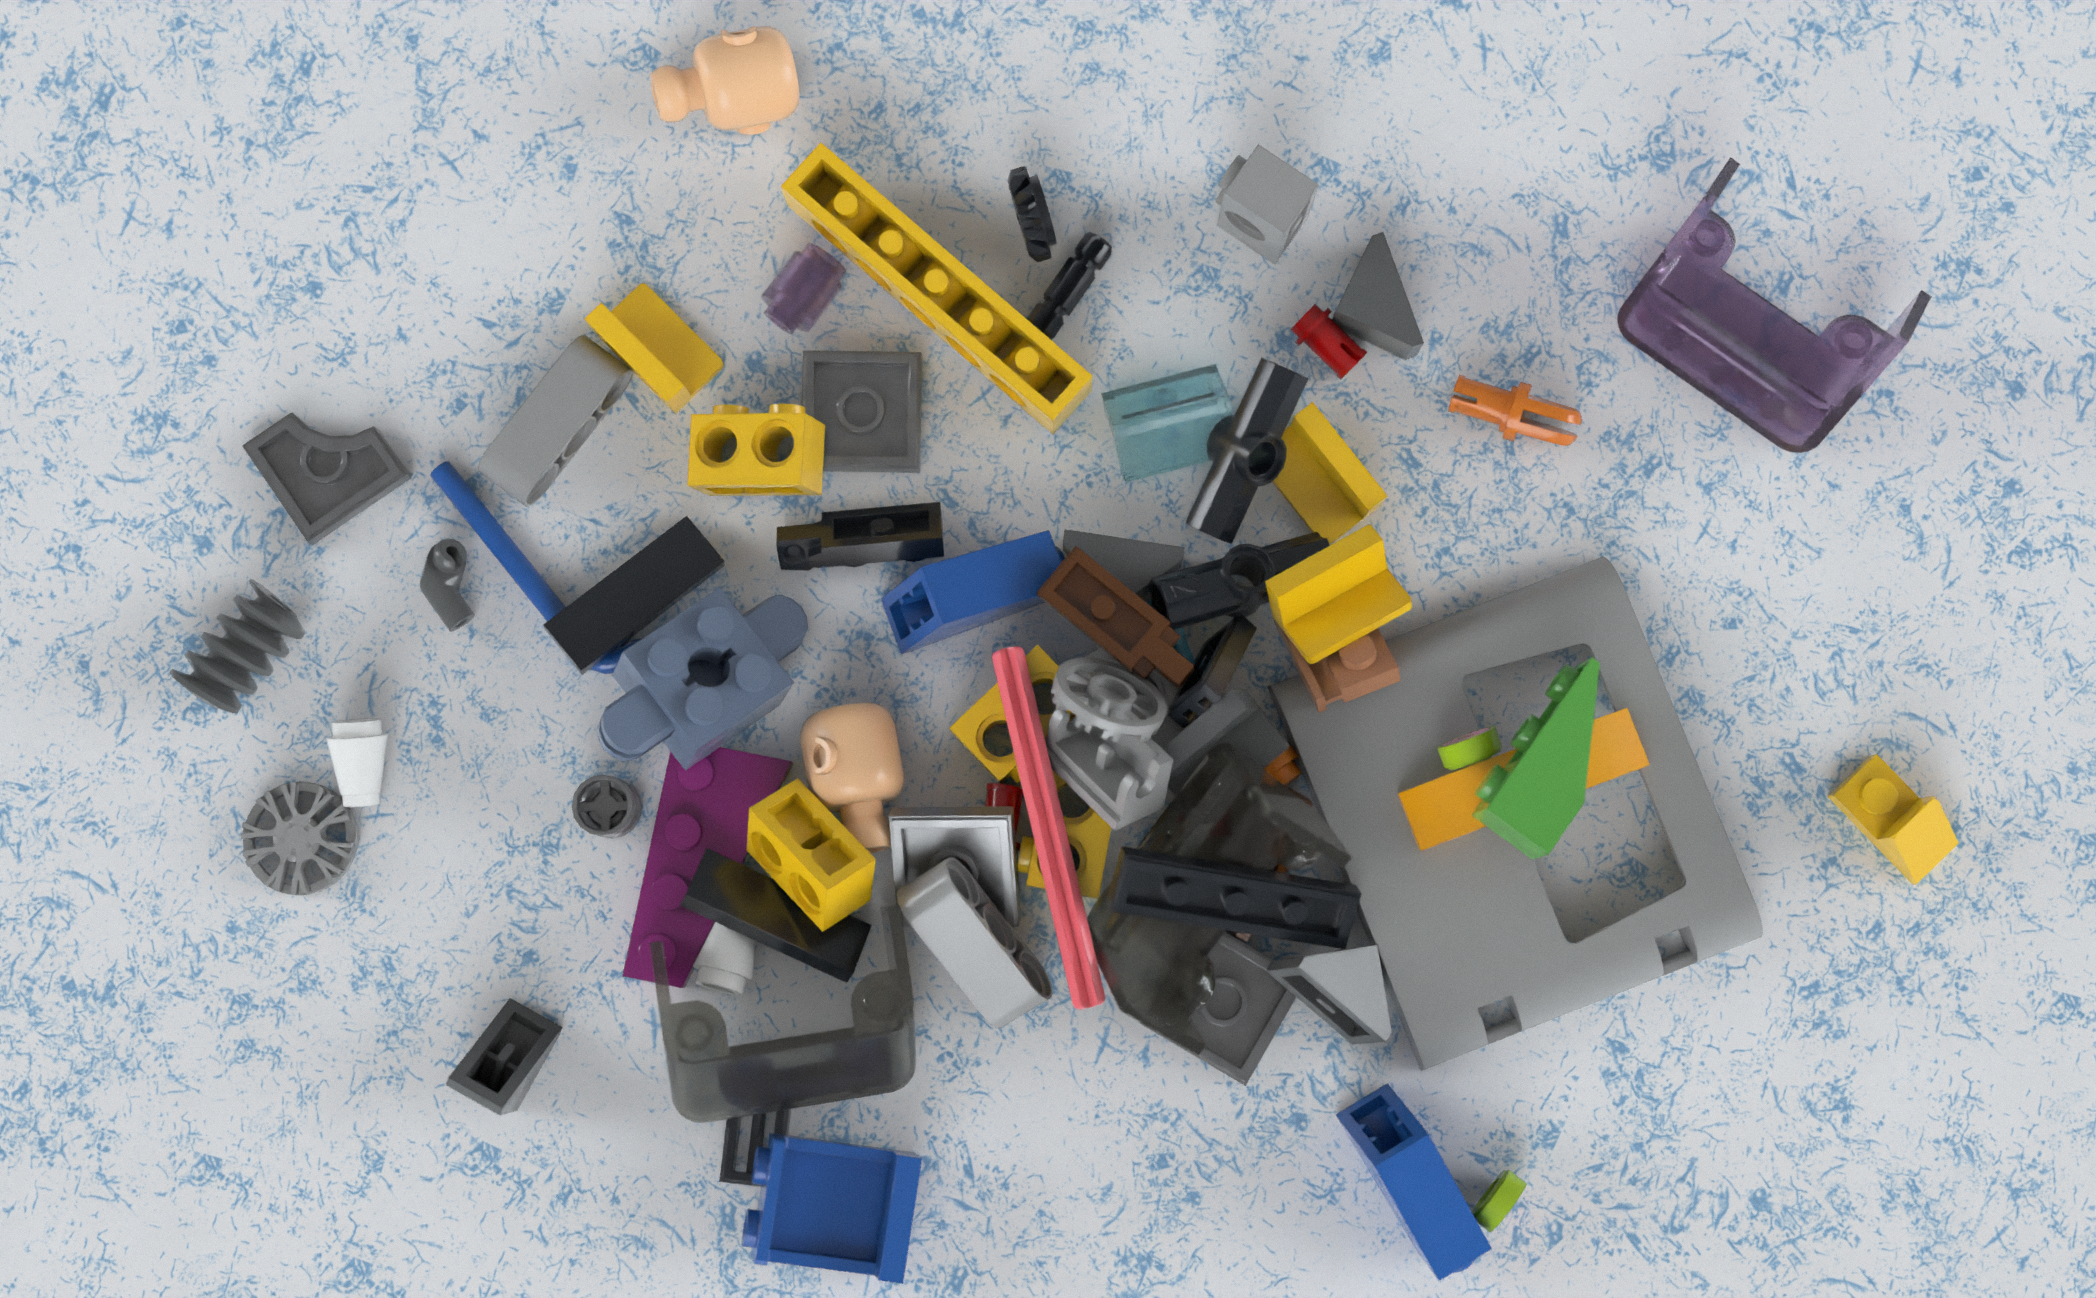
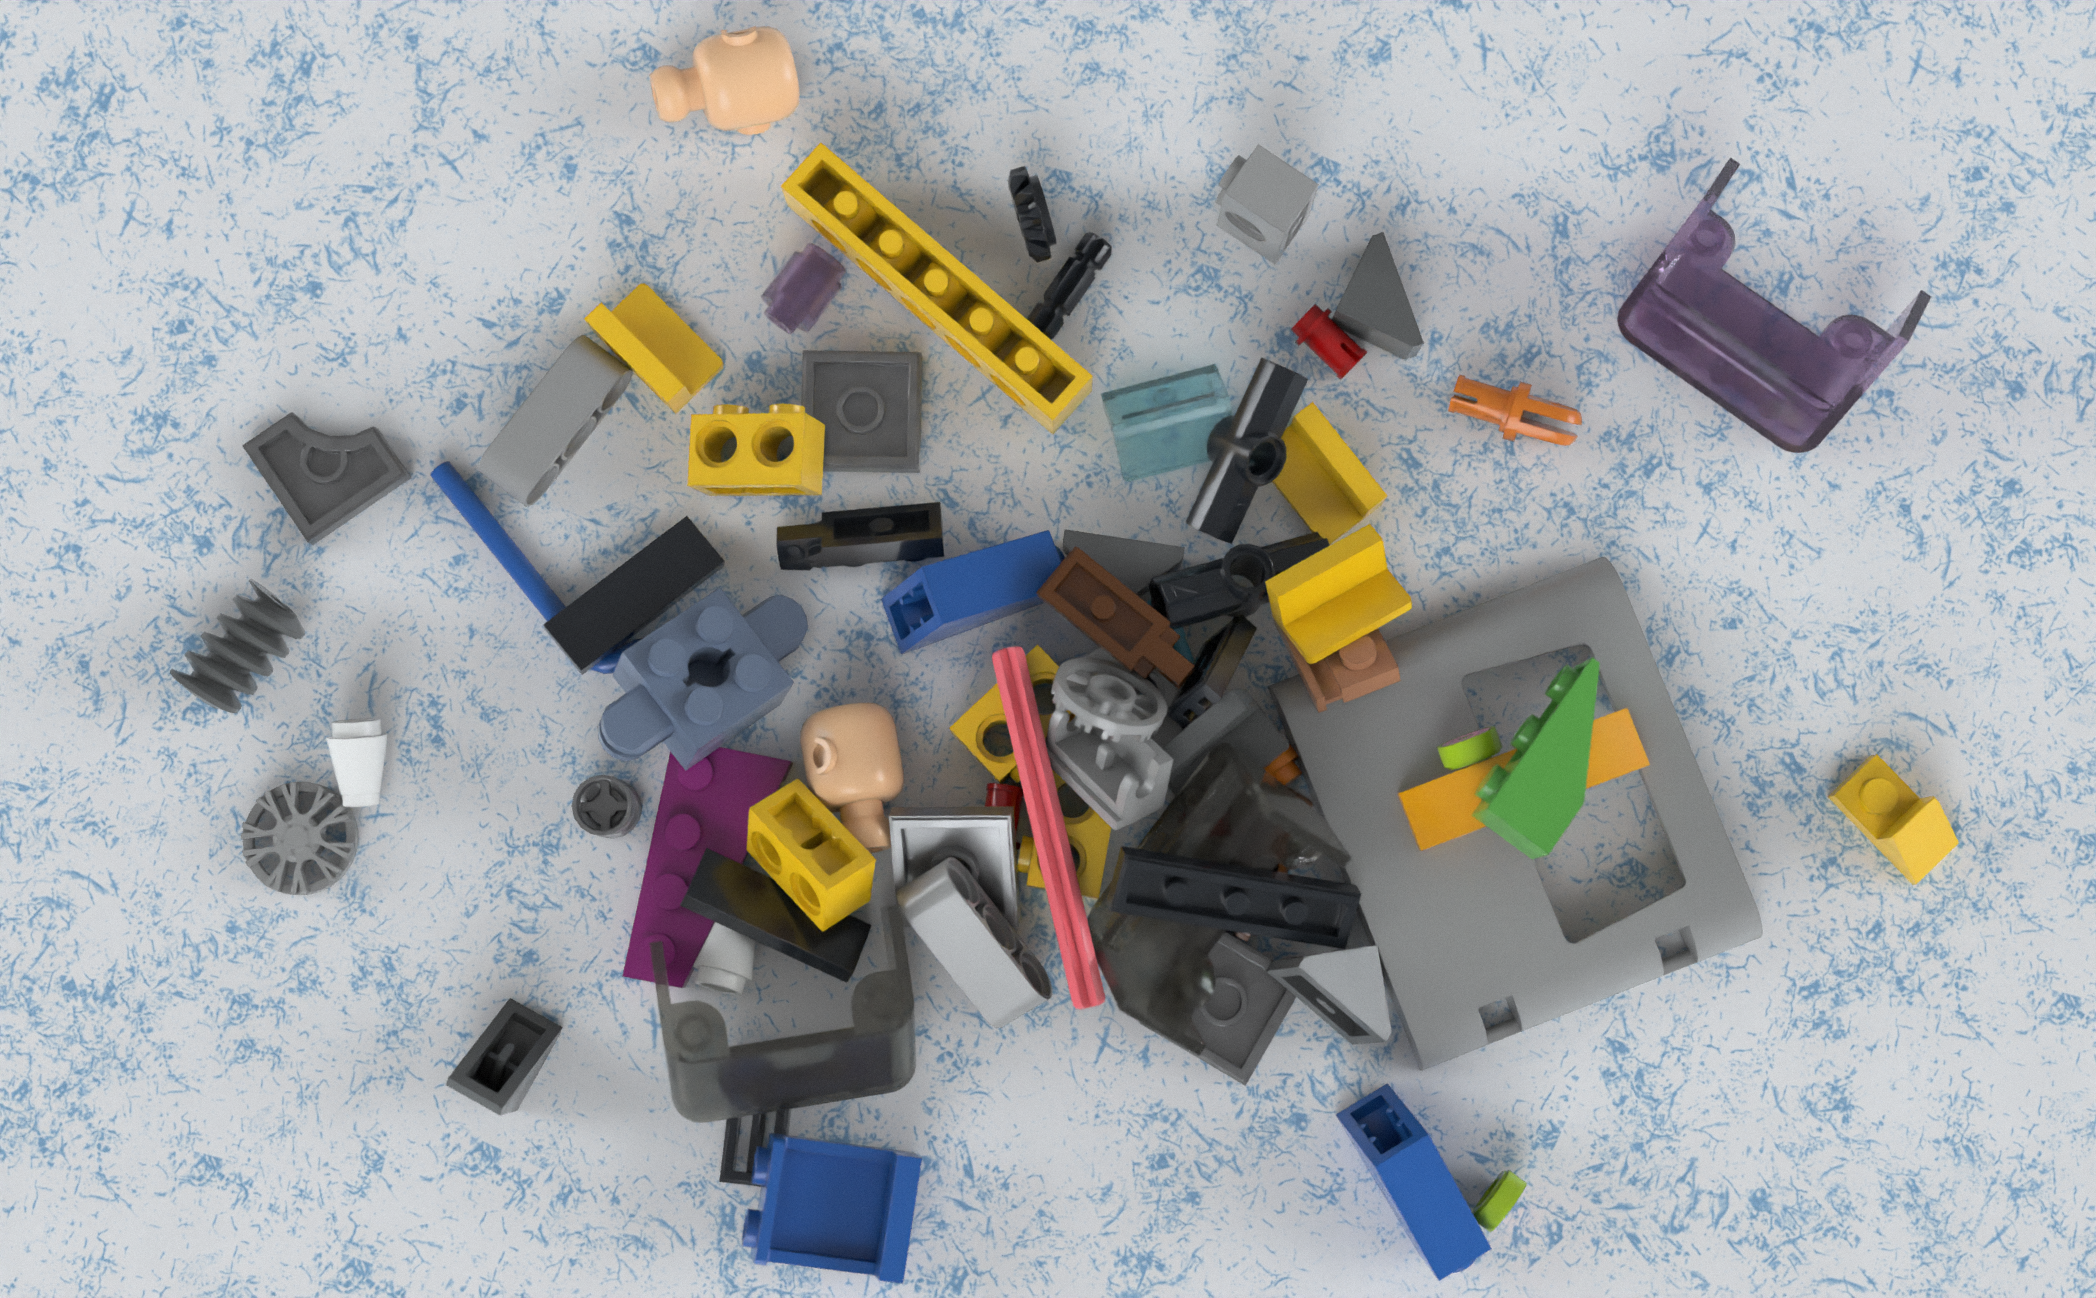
(442, 581): dark grey arm -> none

